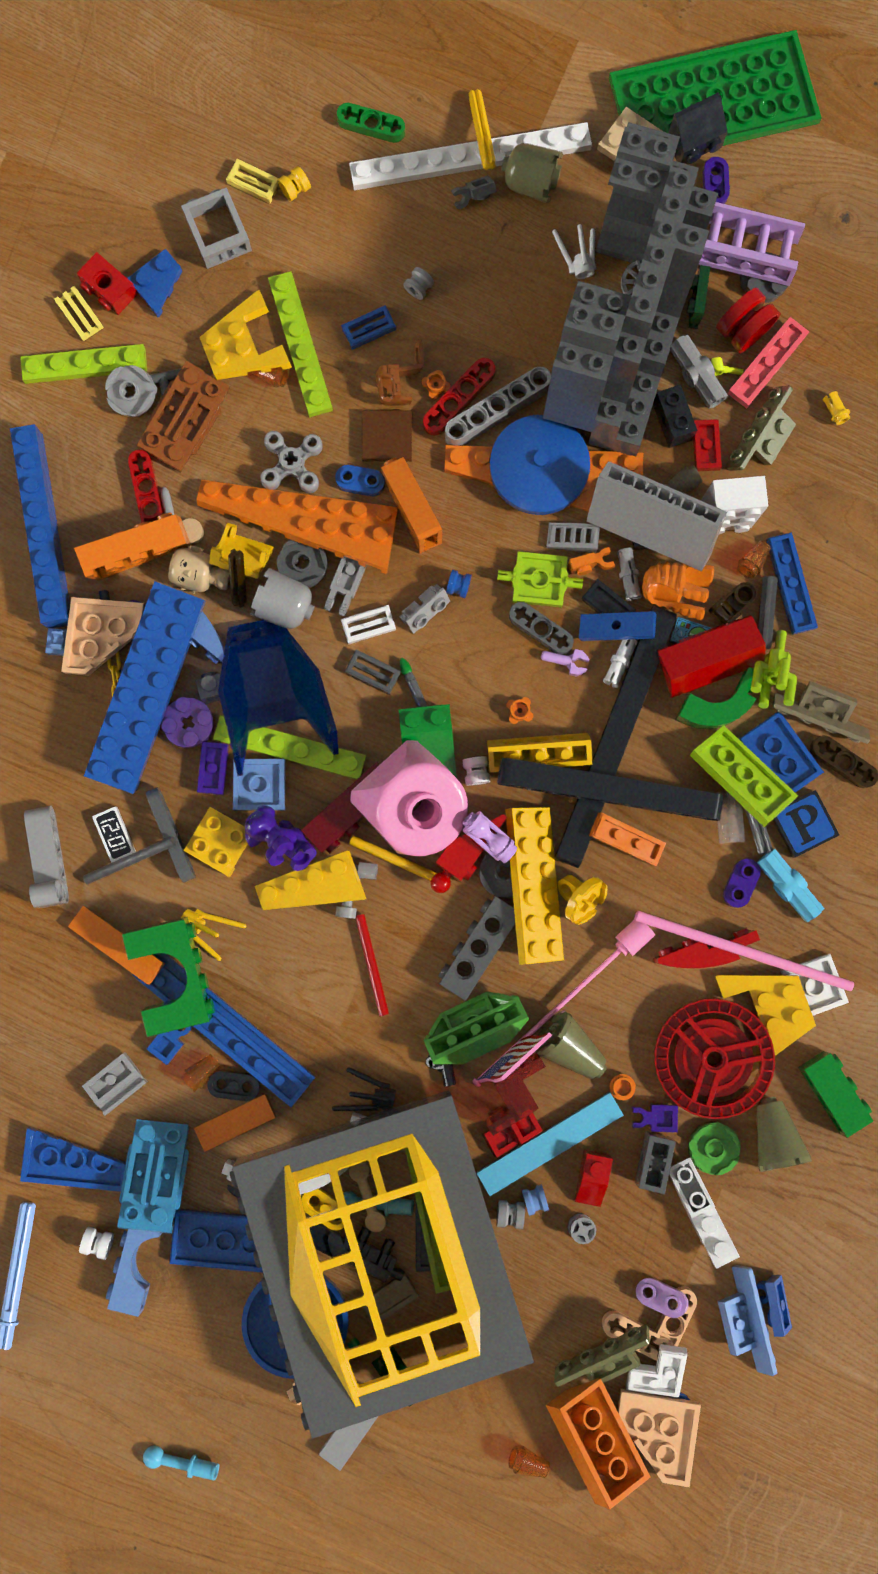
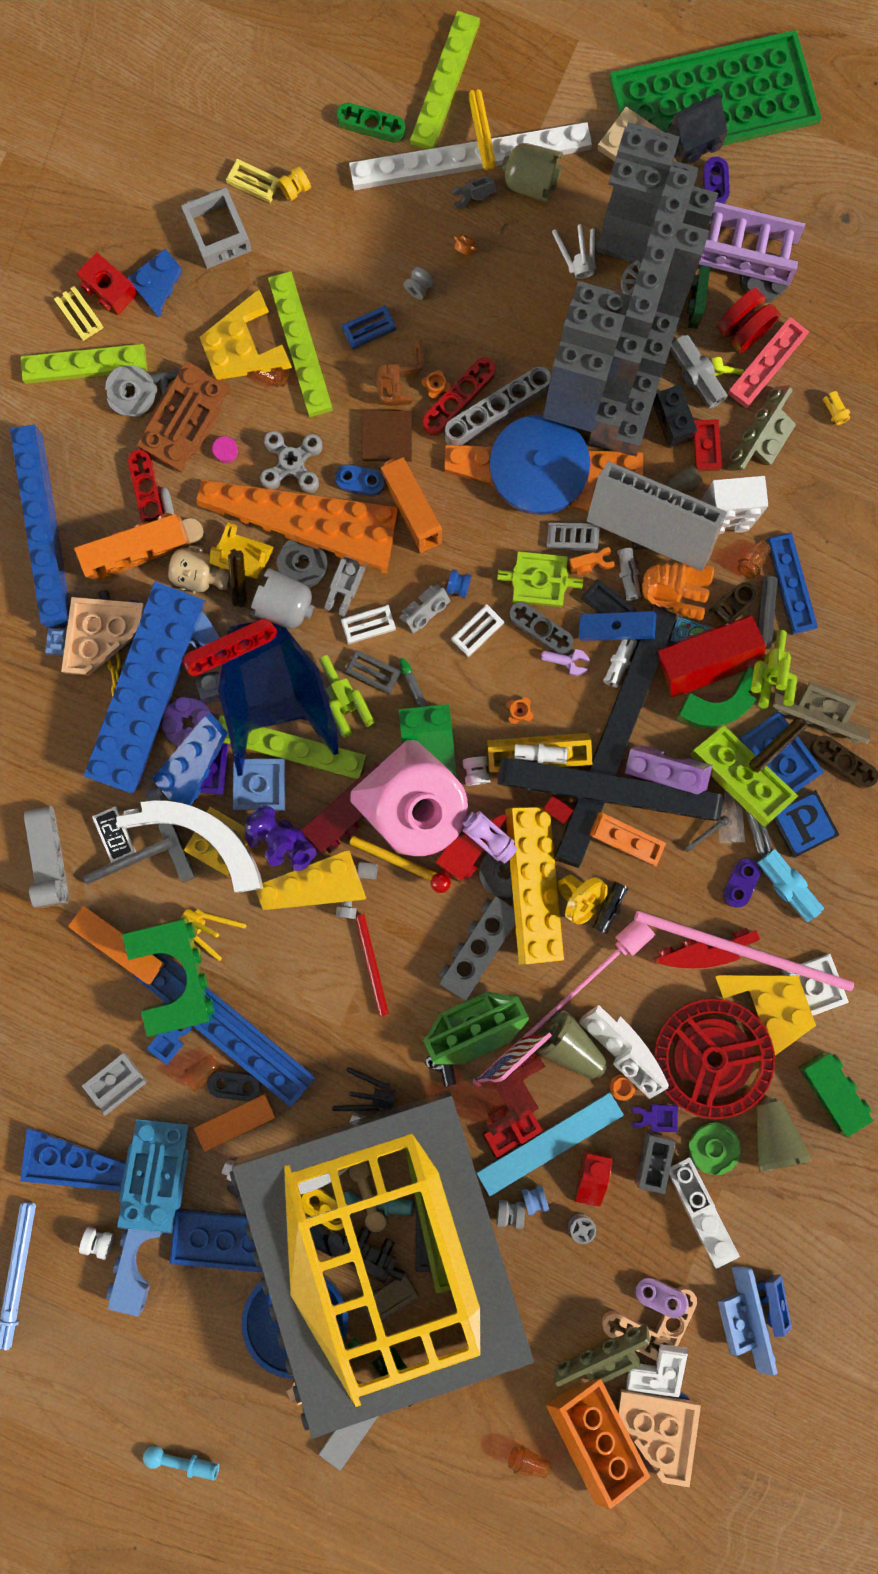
(190, 763): none -> wing
(204, 658): none -> red beam
(225, 449): none -> dark pink tile
(232, 849): none -> white arch
(344, 700): none -> lime plant
(445, 81): none -> lime plate
(462, 645): none -> white tile
(465, 244): none -> orange plate
(541, 753): none -> white pin
(558, 809): none -> red slope
(610, 907): none -> black pin
(631, 1053): none -> white slope
(681, 774): none -> medium lavender arch
(723, 821): none -> dark grey hinge
(777, 745): none -> dark brown axle

